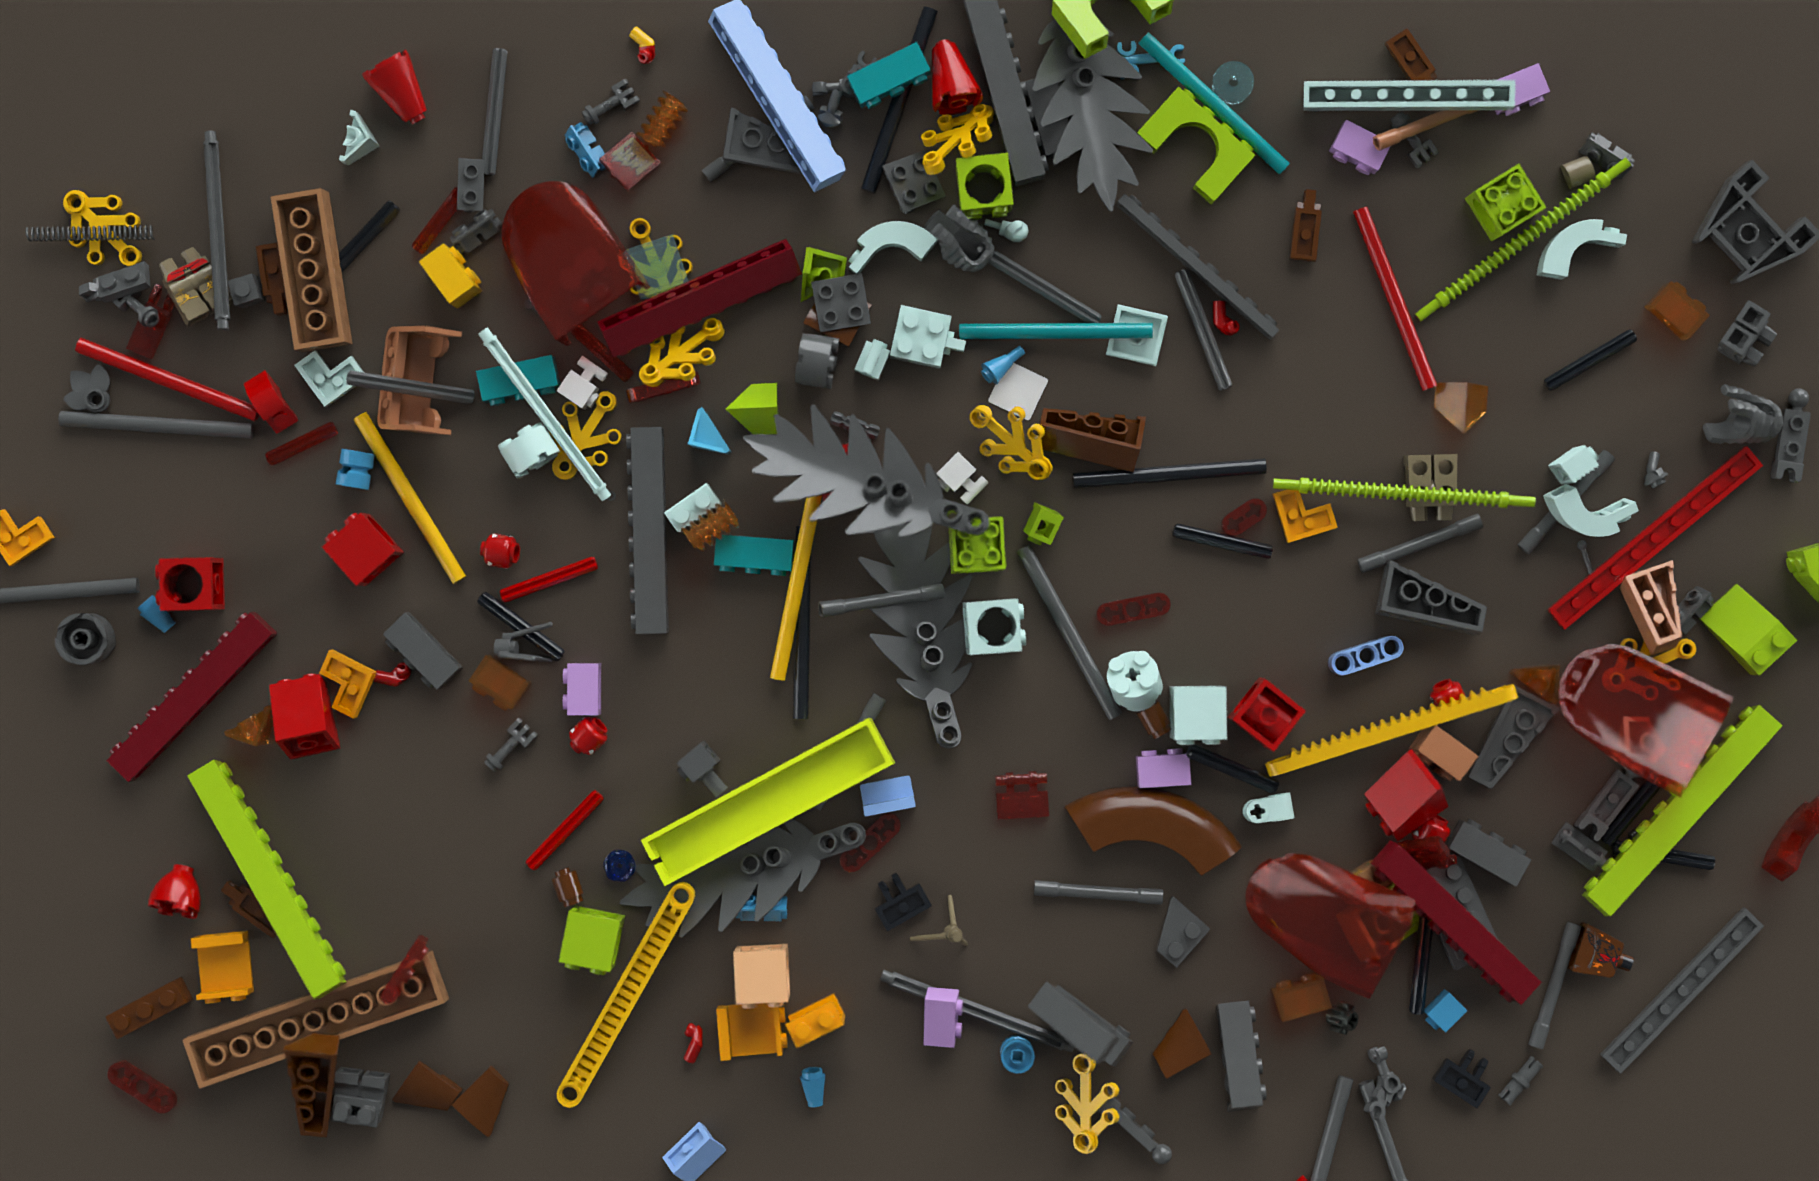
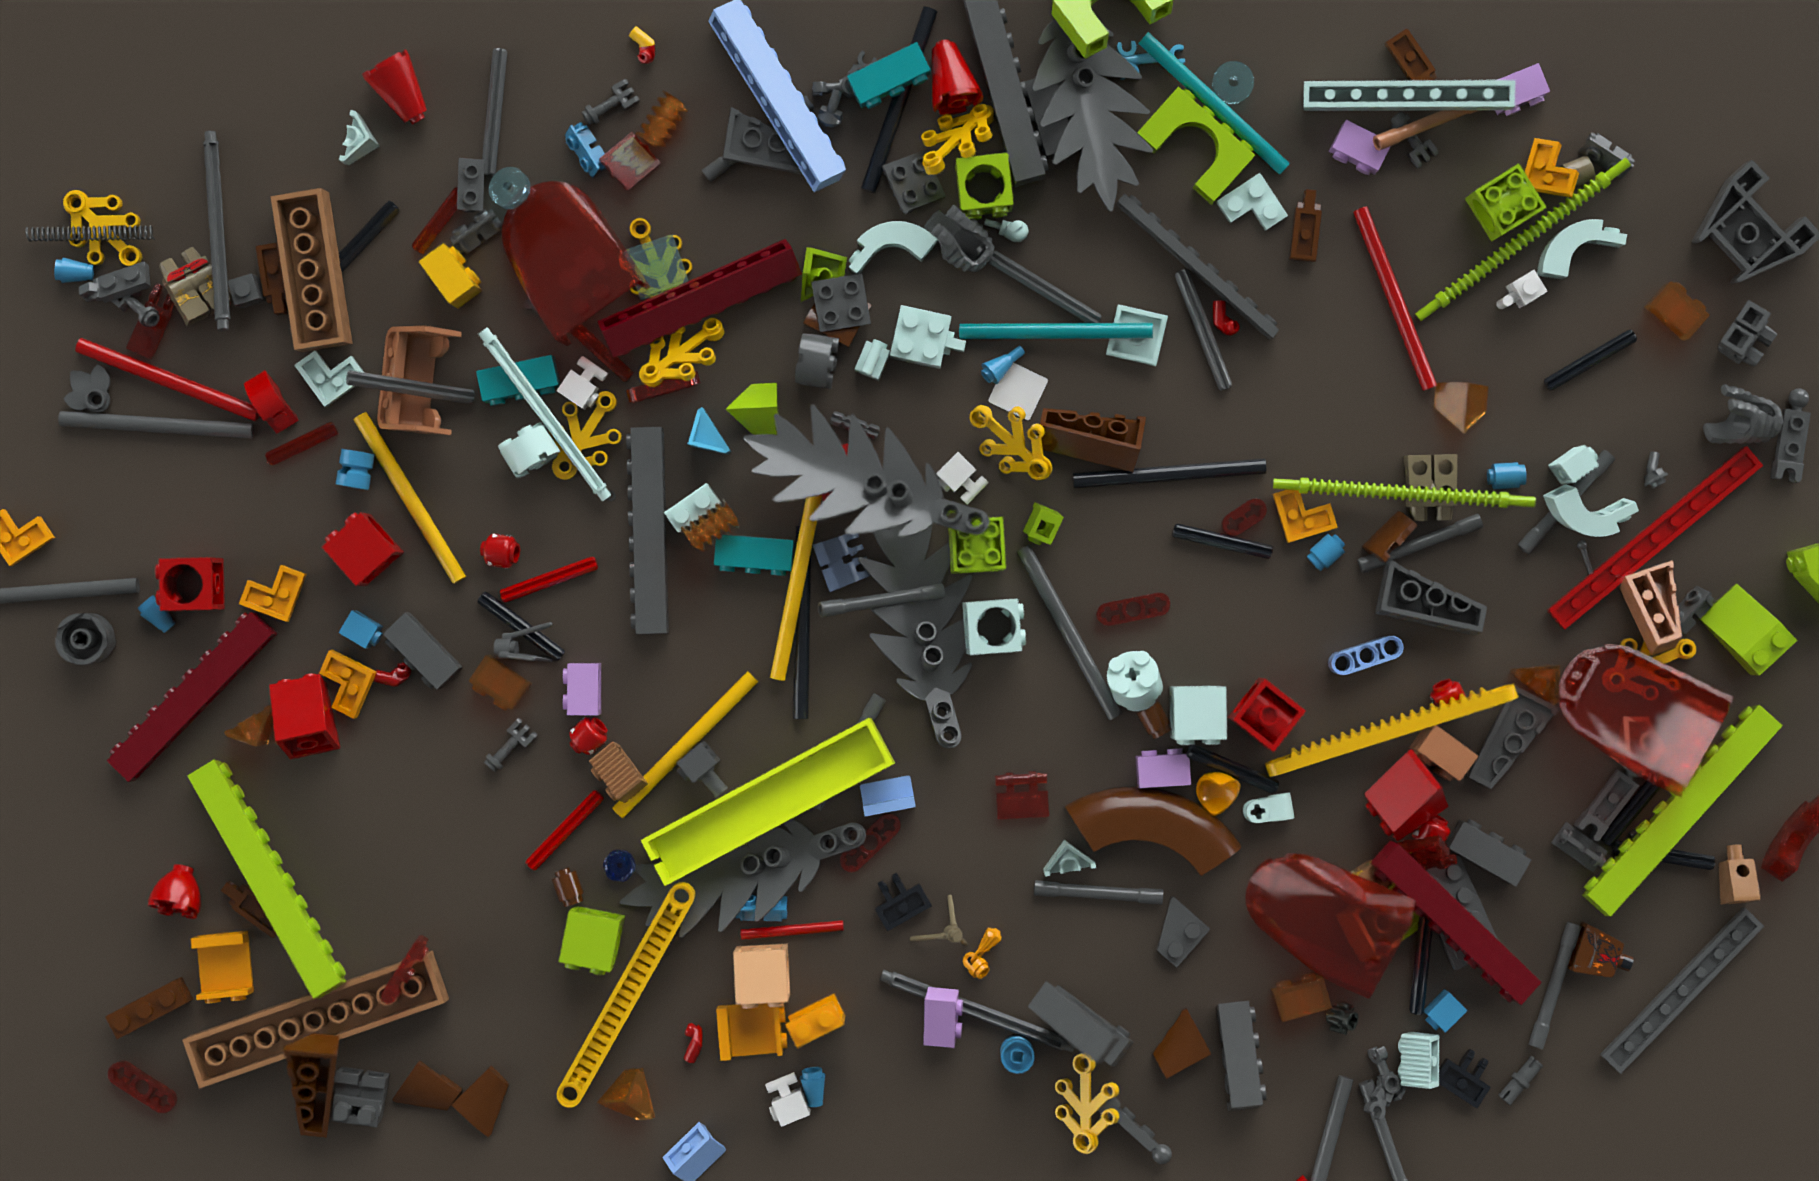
(72, 271): none -> dark azure cone
(279, 599): none -> light orange plate
(361, 629): none -> dark azure brick
(518, 192): none -> clear light blue piece
(617, 772): none -> medium nougat brick
(629, 1095): none -> clear orange slope
(689, 740): none -> yellow piece
(787, 930): none -> red bar
(790, 1104): none -> white brick
(831, 554): none -> sand blue legs
(979, 966): none -> light orange piece
(1068, 859): none -> light aqua slope
(1217, 792): none -> light orange helmet
(1253, 196): none -> light aqua plate
(1326, 551): none -> dark azure brick
(1389, 536): none -> reddish brown slope
(1419, 1060): none -> light aqua brick
(1506, 475): none -> dark azure brick
(1523, 291): none -> white brick
(1543, 172): none -> light orange plate
(1738, 887): none -> medium nougat torso

